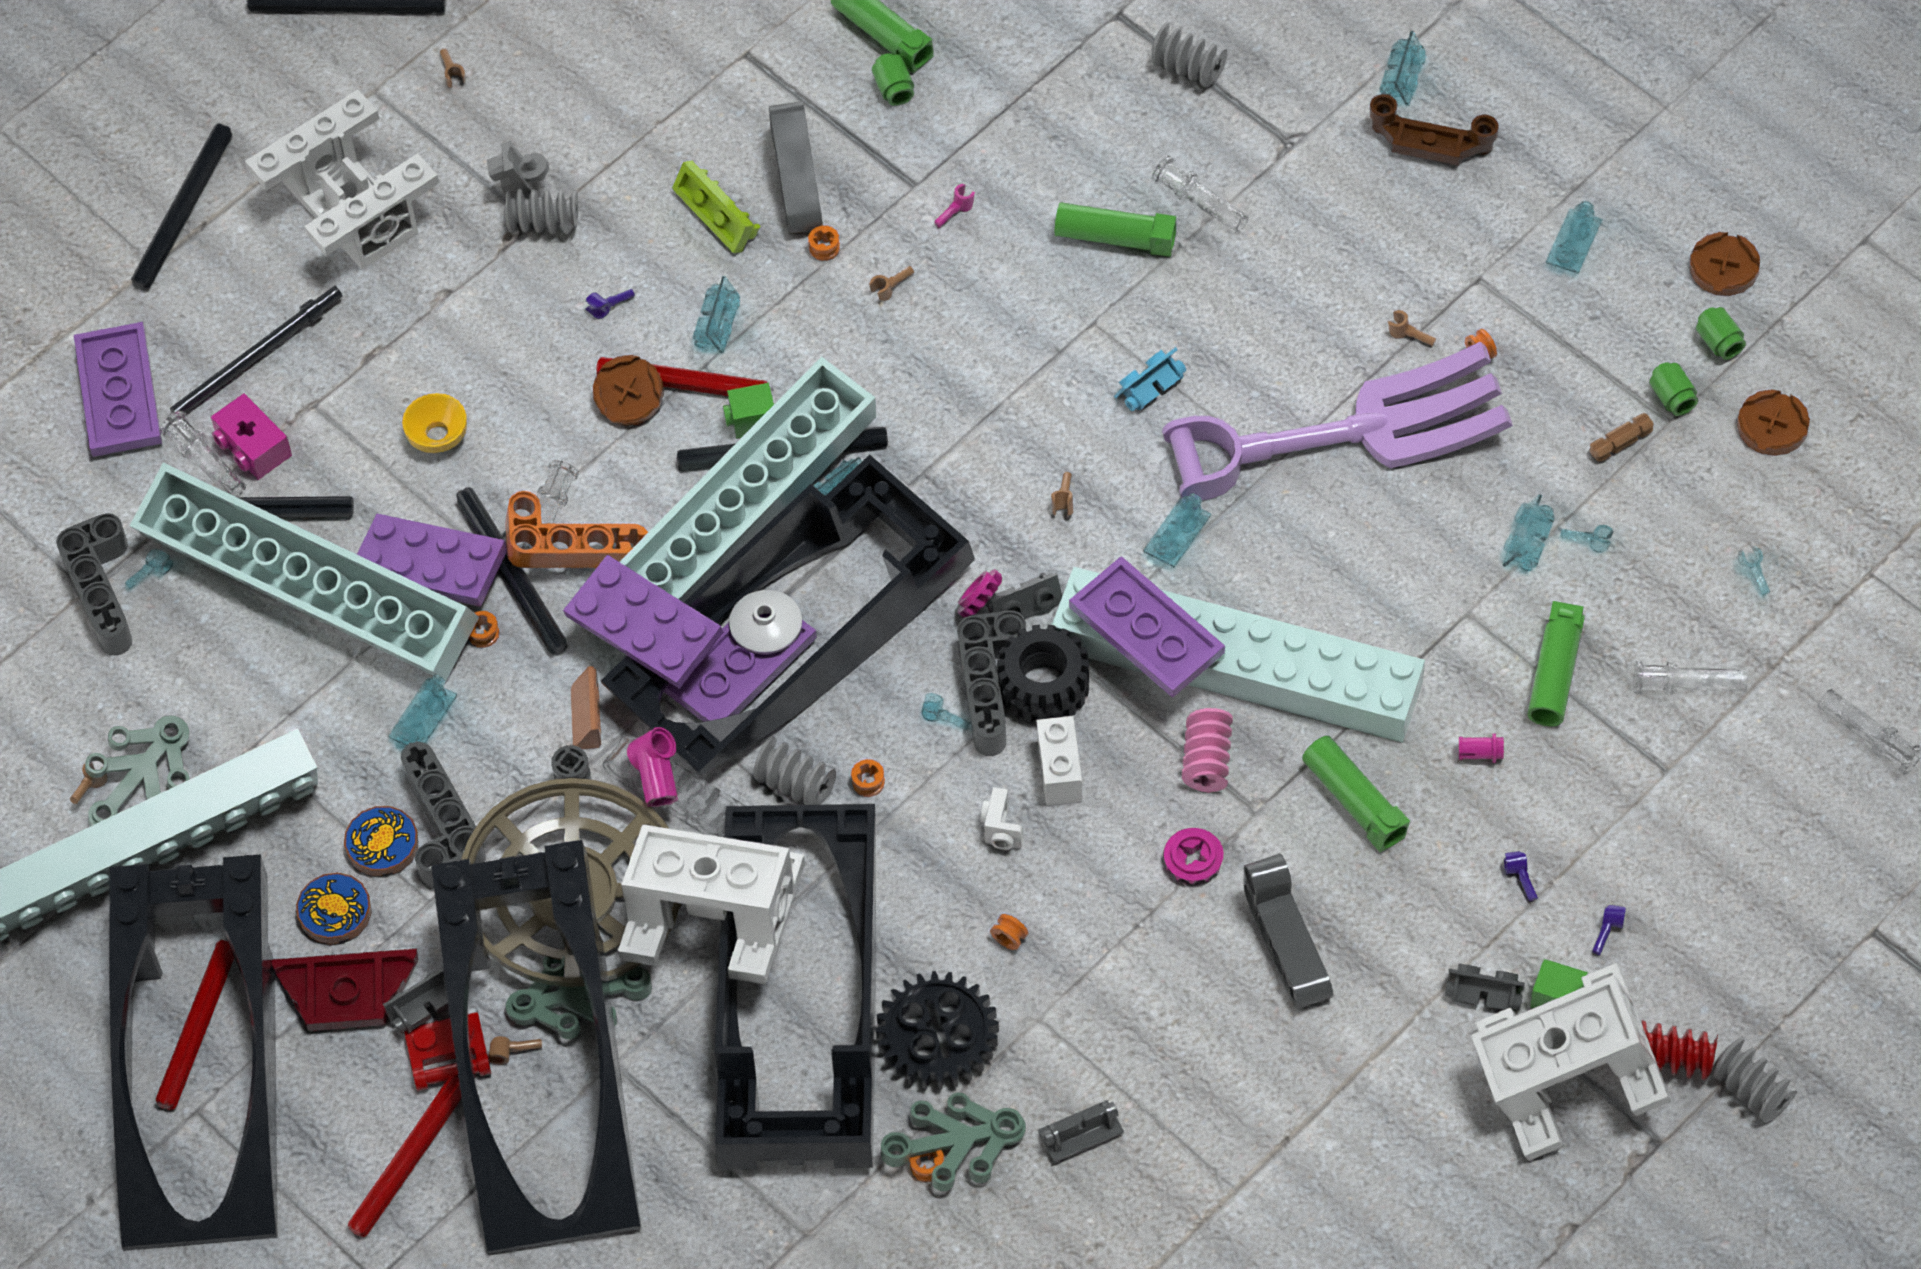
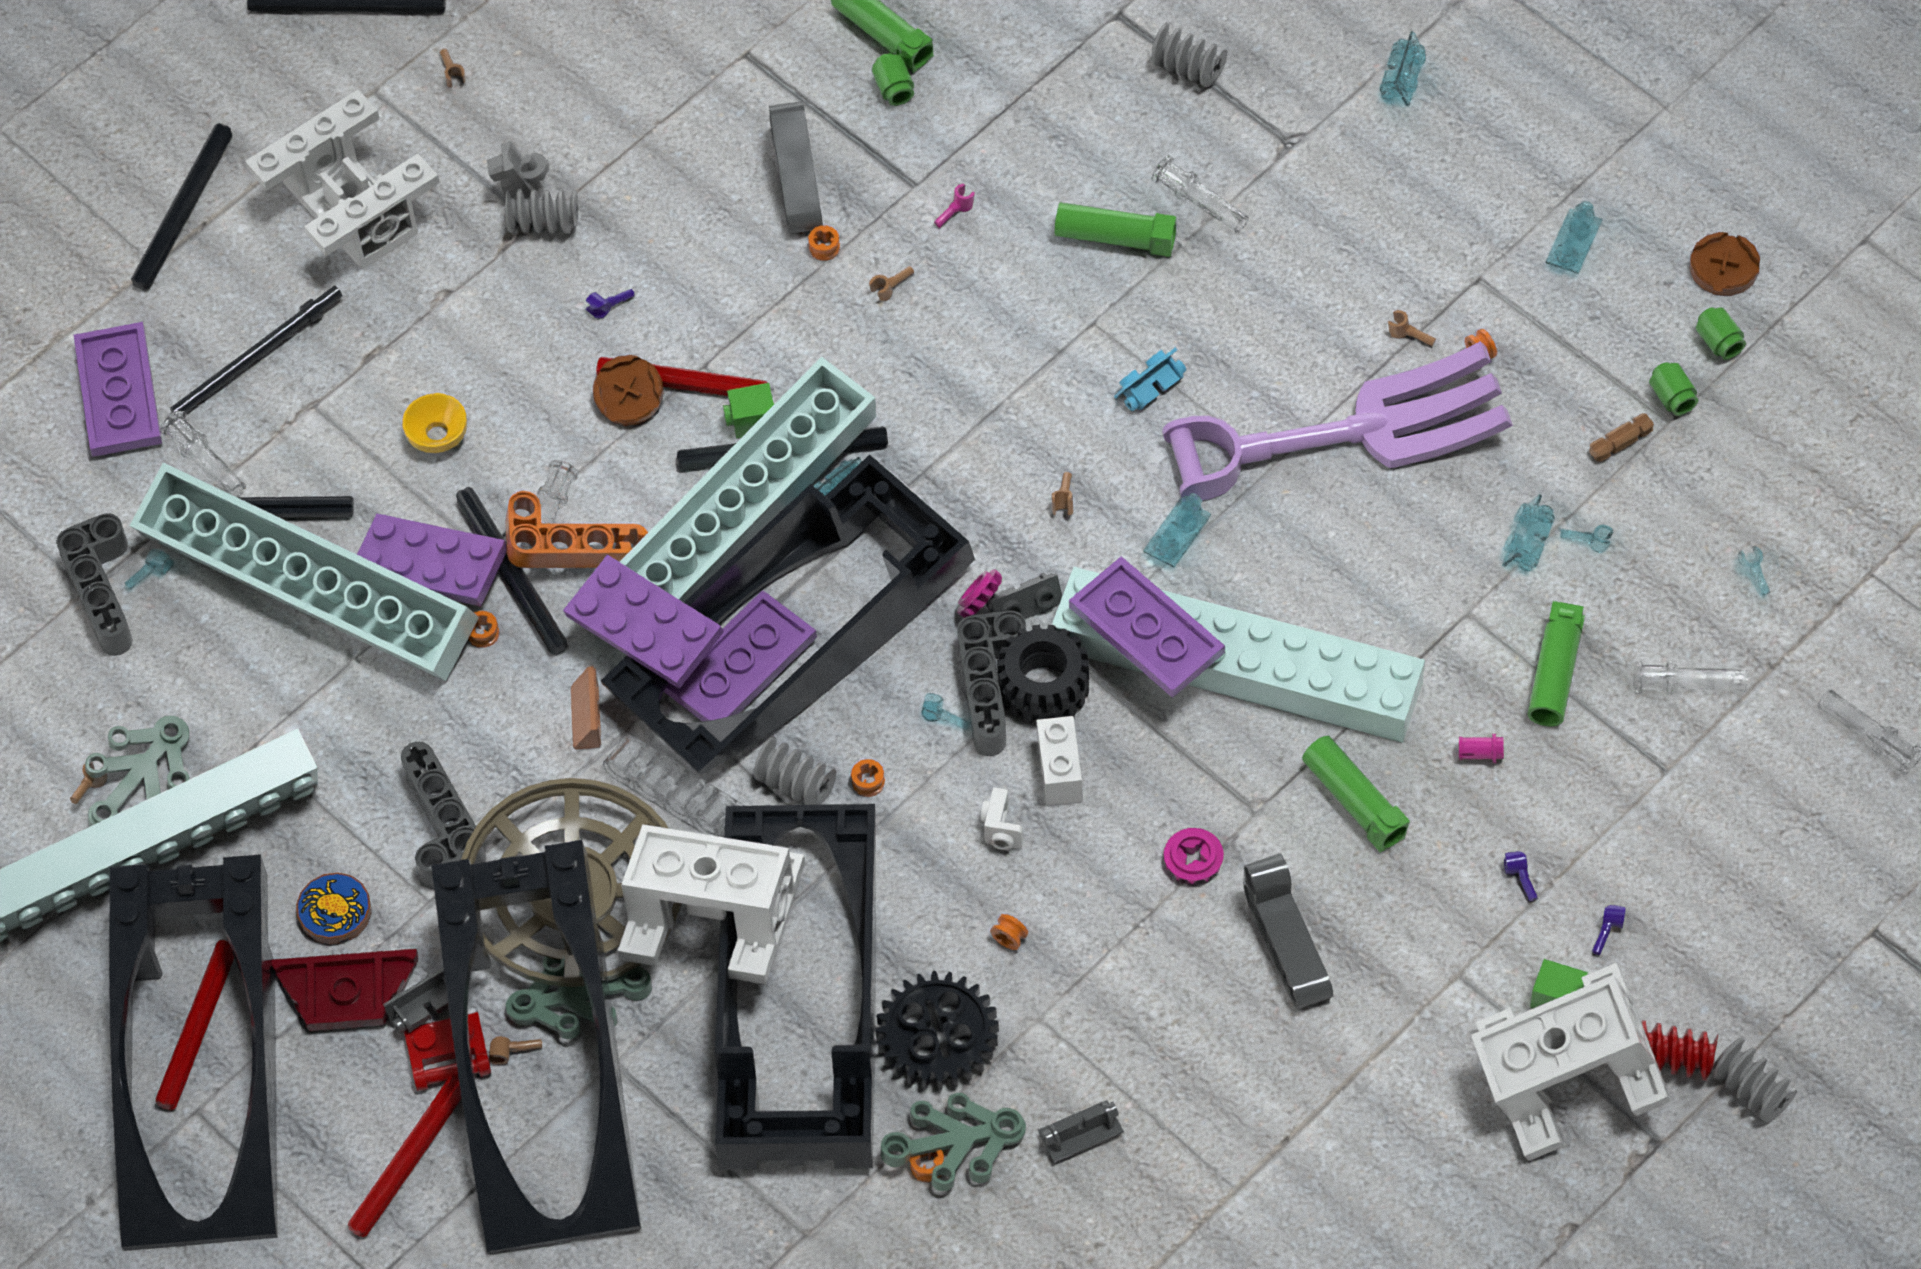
(250, 436): dark pink brick -> none
(381, 840): tile -> none
(423, 712): clear light blue hinge -> none
(570, 763): dark grey wheel -> none
(652, 758): dark pink piece -> none
(714, 207): lime plate -> none
(721, 304): clear light blue hinge -> none
(770, 633): white dish -> none
(1207, 749): bright pink piece -> none
(1429, 139): reddish brown plate -> none
(1470, 983): dark grey hinge -> none
(1773, 422): dark orange tile -> none

